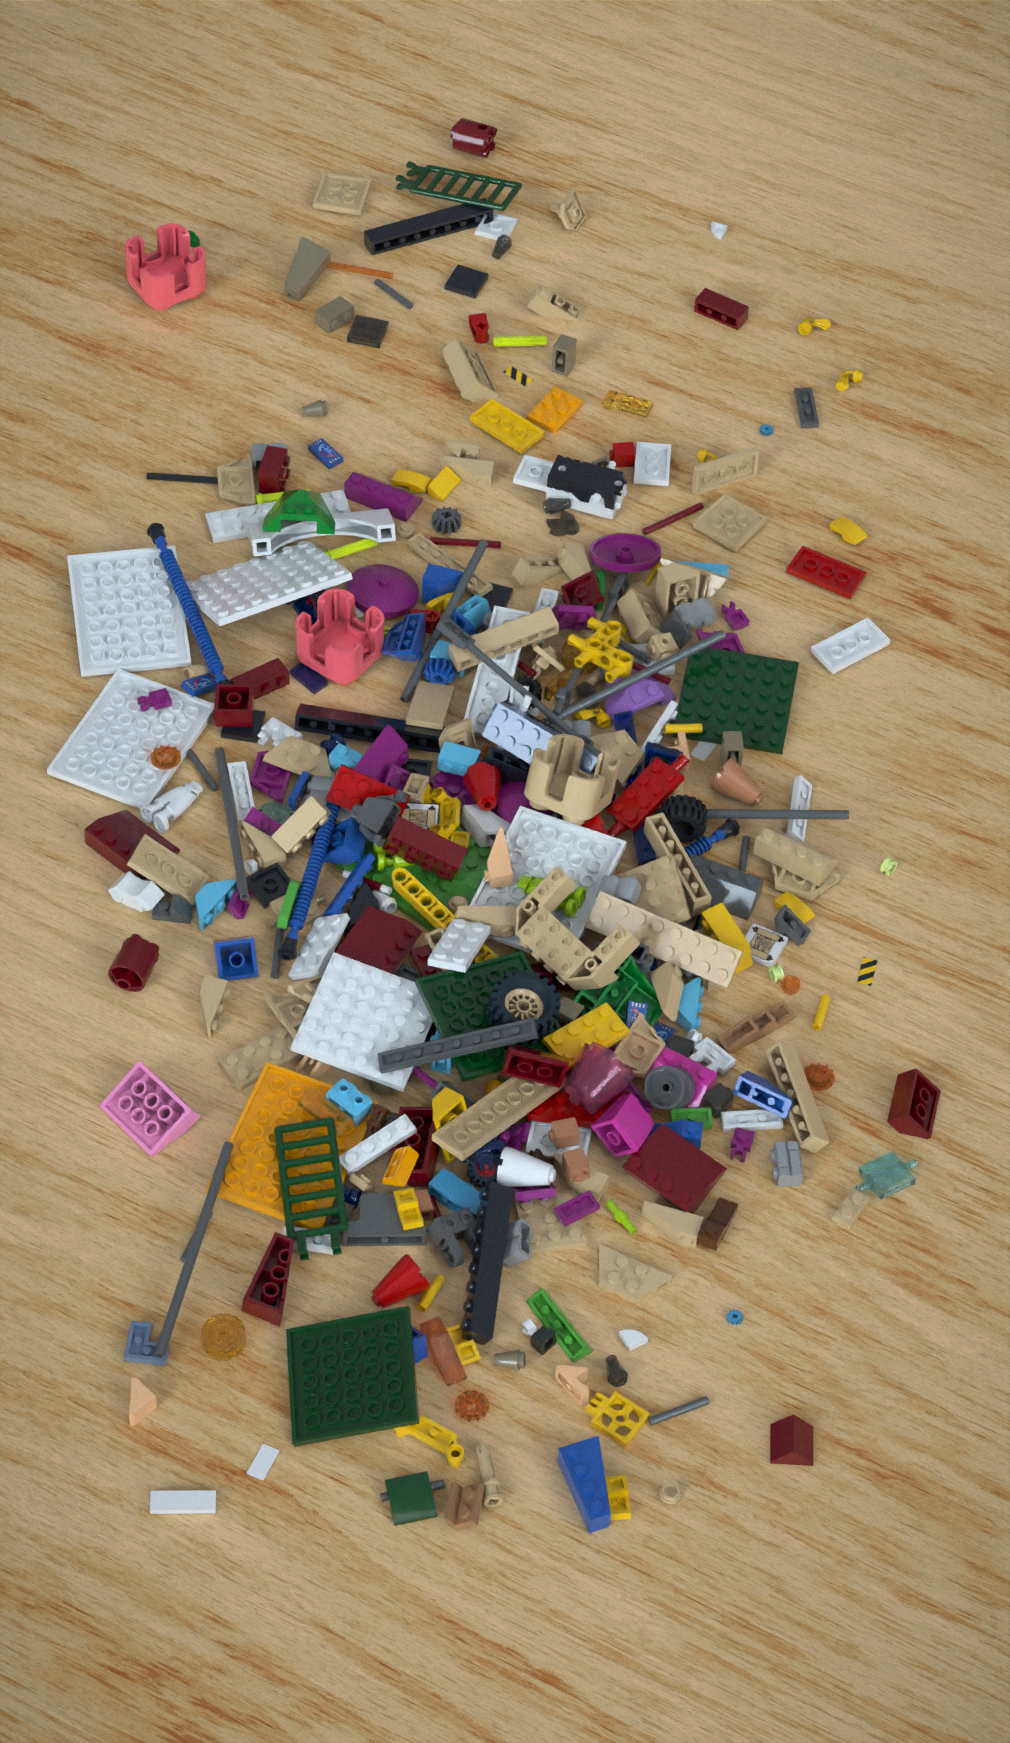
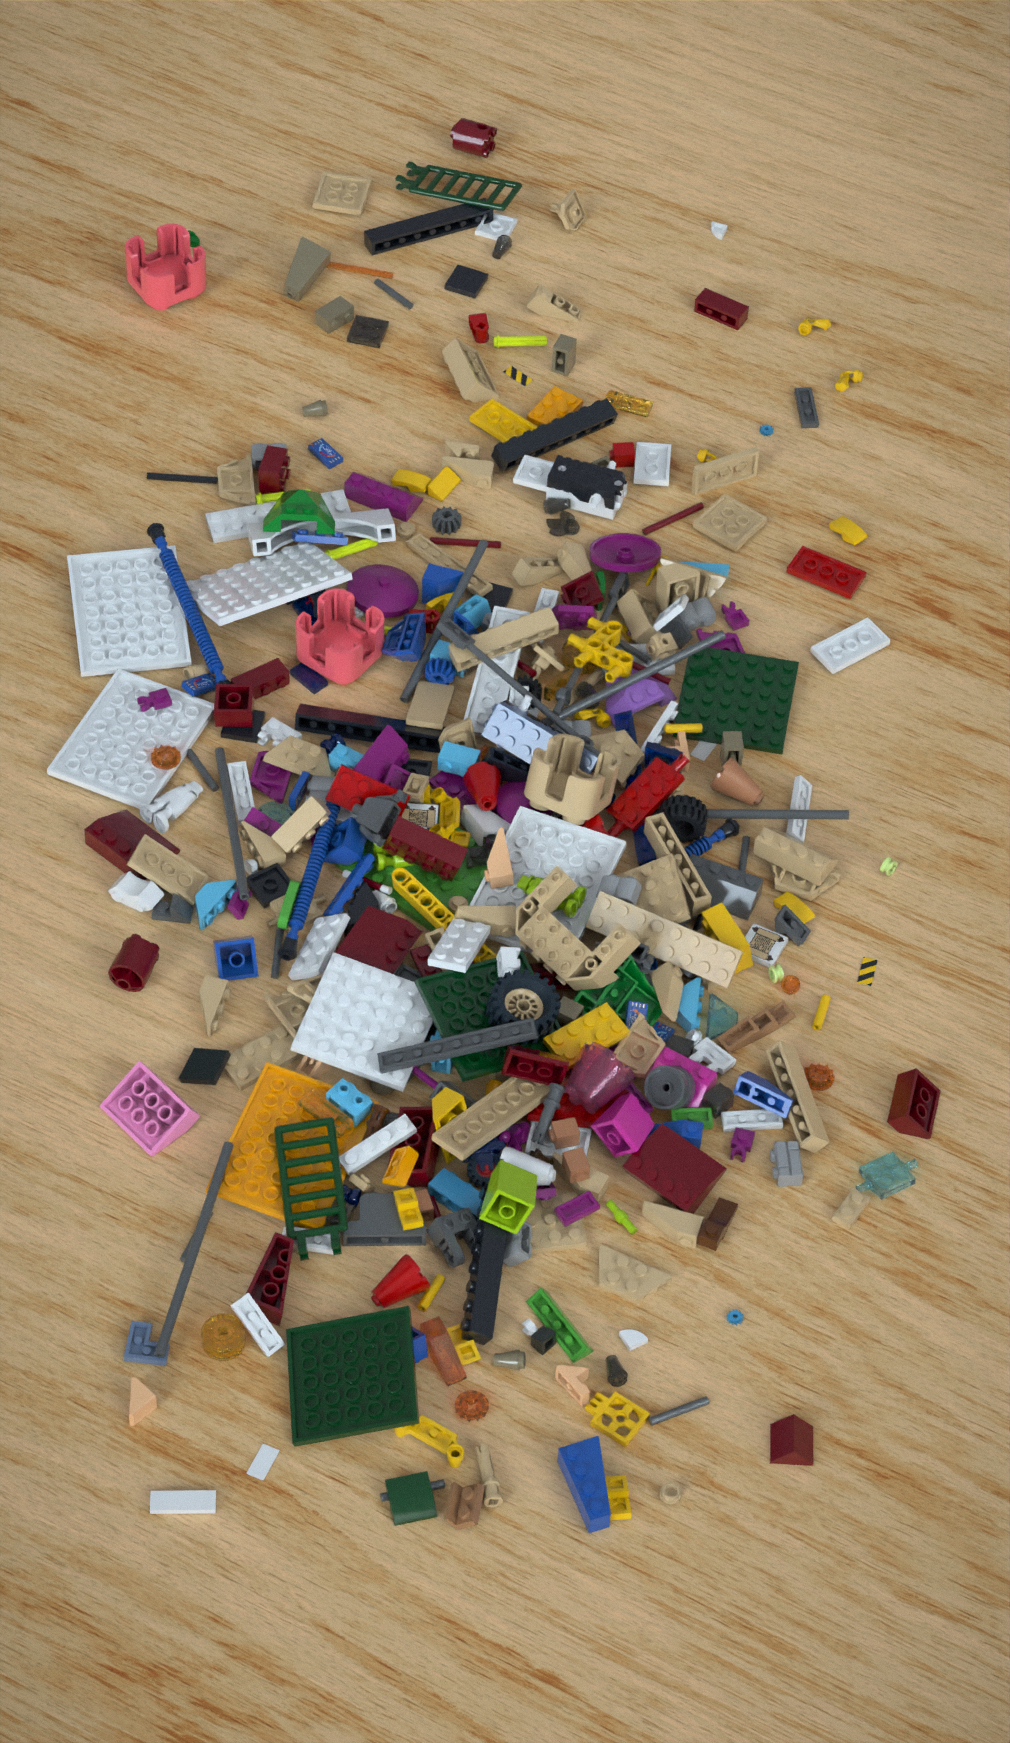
(204, 1066): none -> black tile
(257, 1324): none -> white plate
(303, 535): none -> plate
(479, 855): none -> clear smoke slope
(507, 960): none -> white brick
(509, 1197): none -> lime slope
(550, 1104): none -> dark grey pin
(554, 434): none -> black brick
(670, 612): none -> white tile
(719, 1017): none -> clear light blue slope

